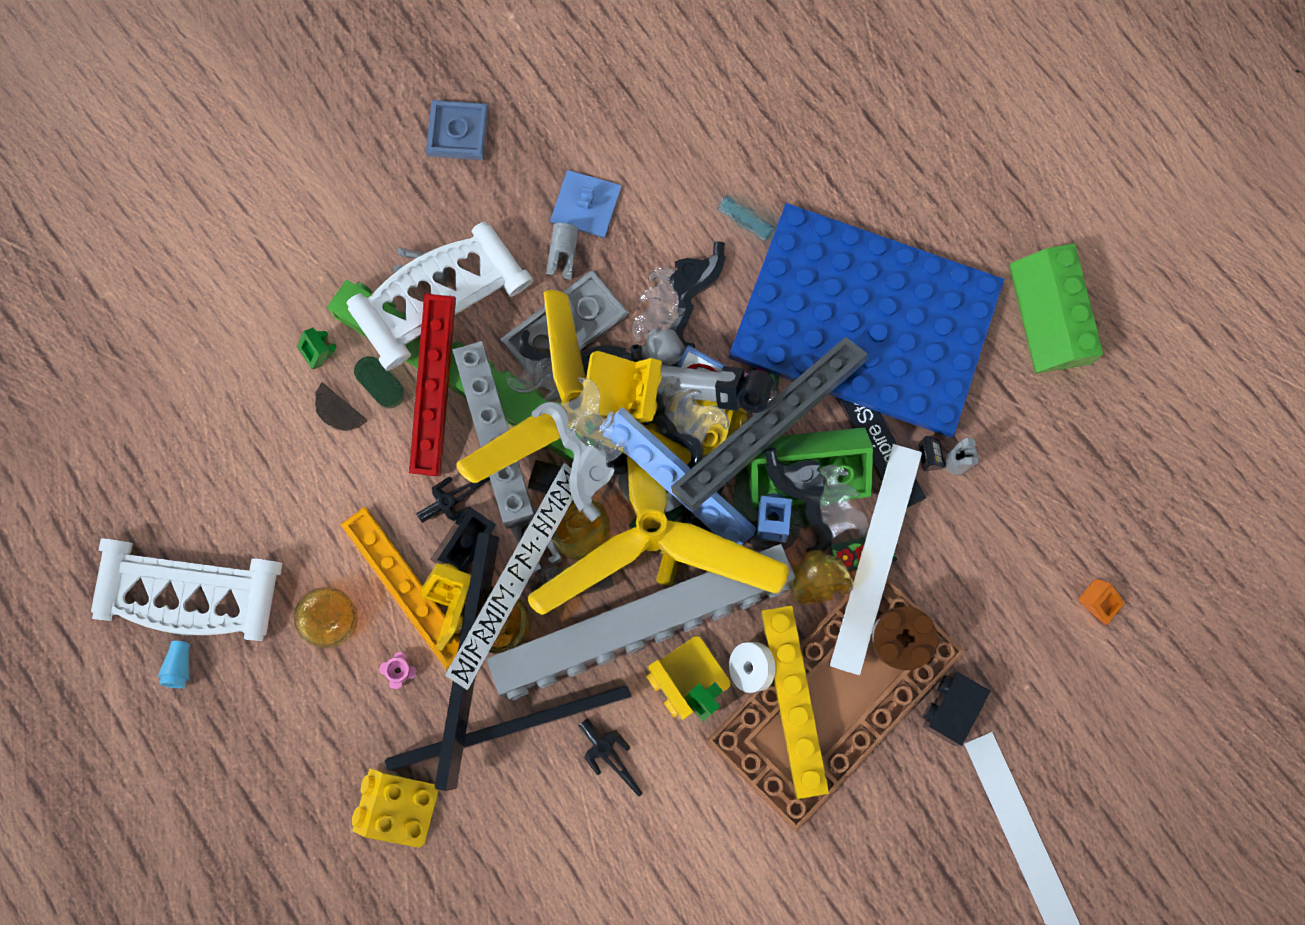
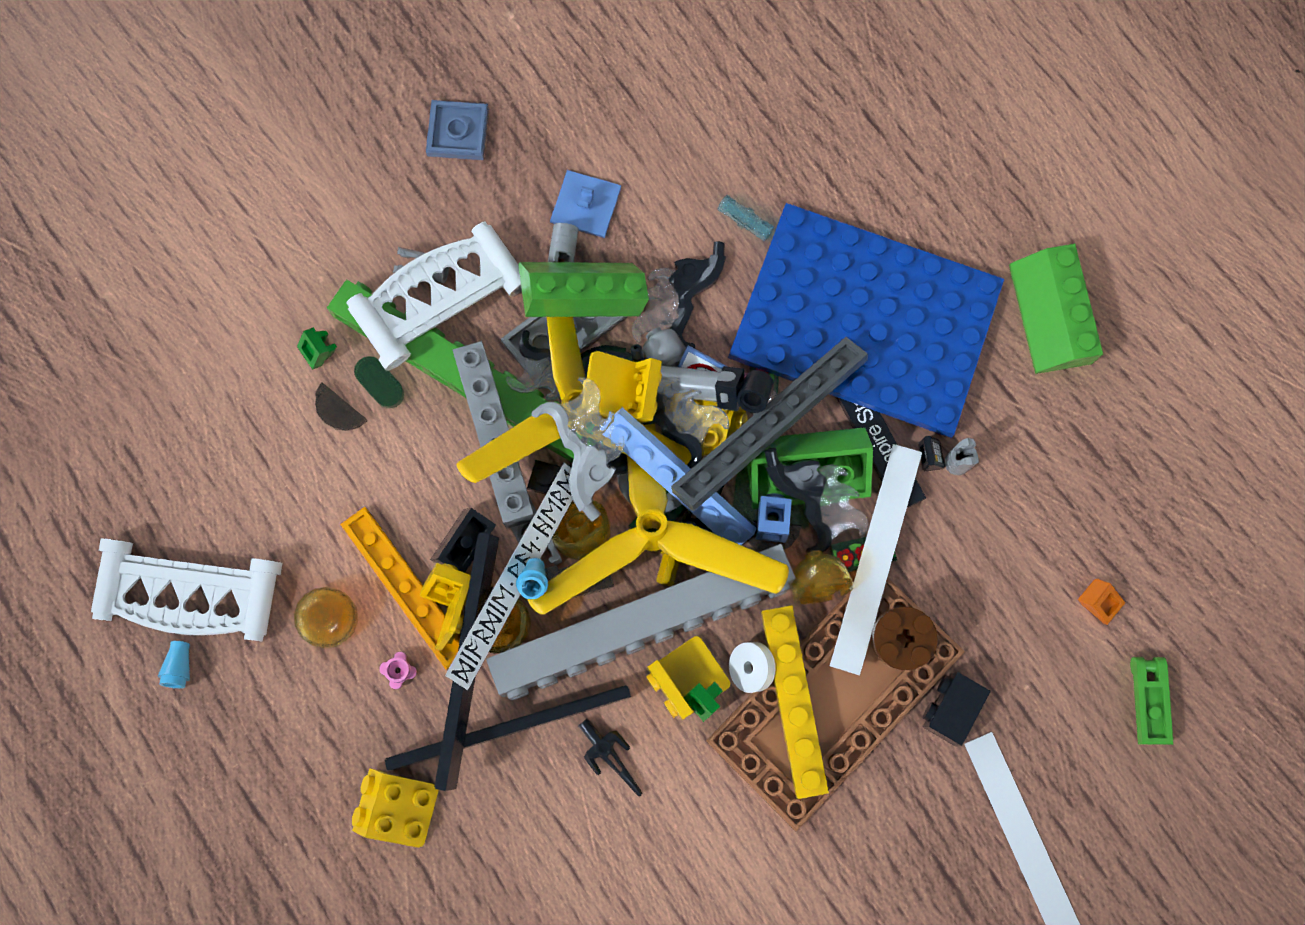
(432, 384): red tile -> none
(446, 501): black piece -> none
(532, 580): none -> medium azure cone
(582, 289): none -> bright green slope
(1152, 701): none -> bright green plate

